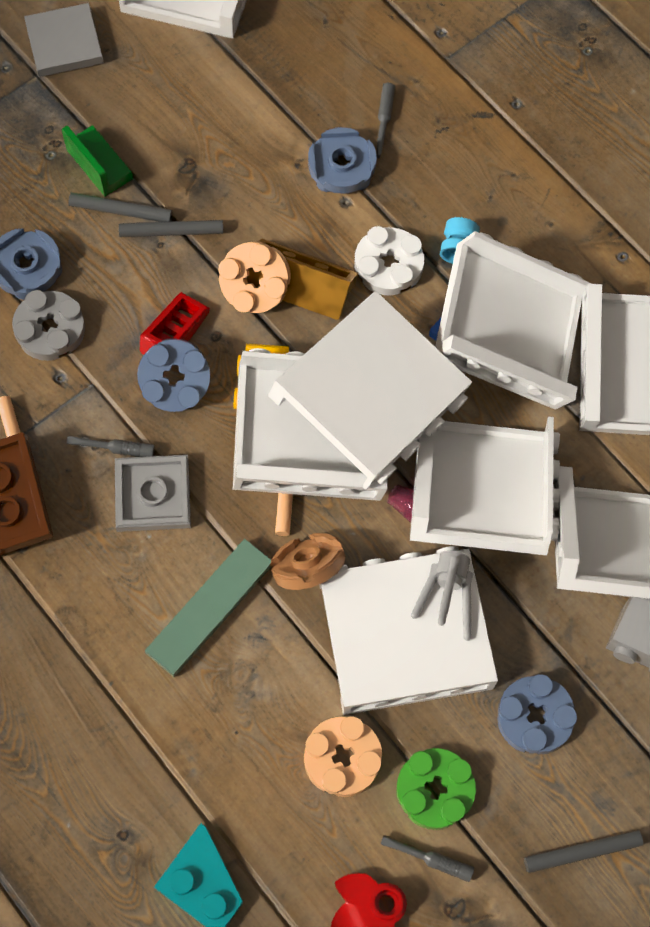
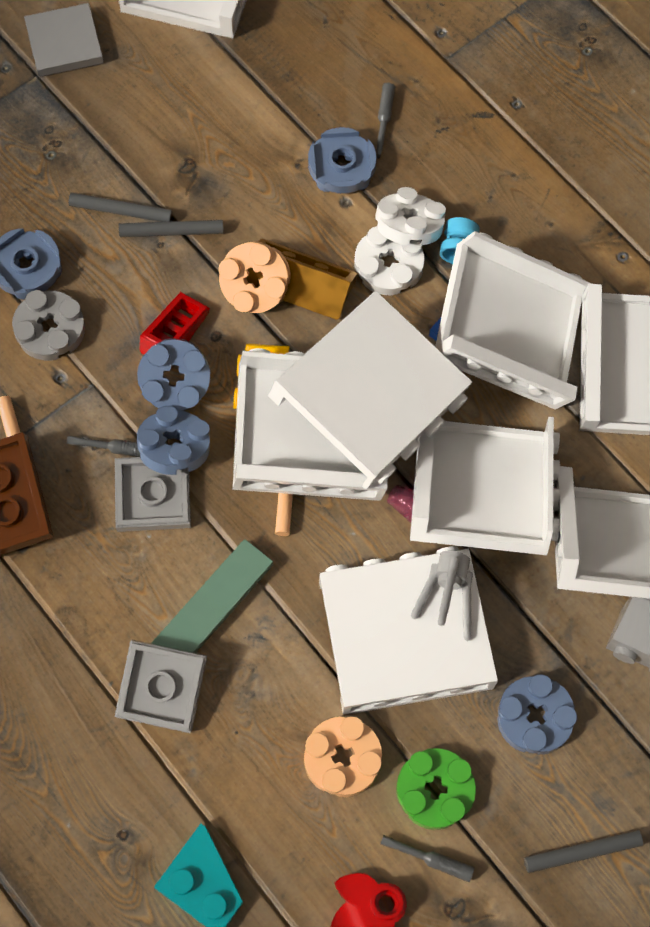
(97, 159): green panel -> none
(161, 686): none -> light grey tile
(173, 424): none -> sand blue plate
(308, 562): medium nougat tile -> none
(424, 217): none -> white plate

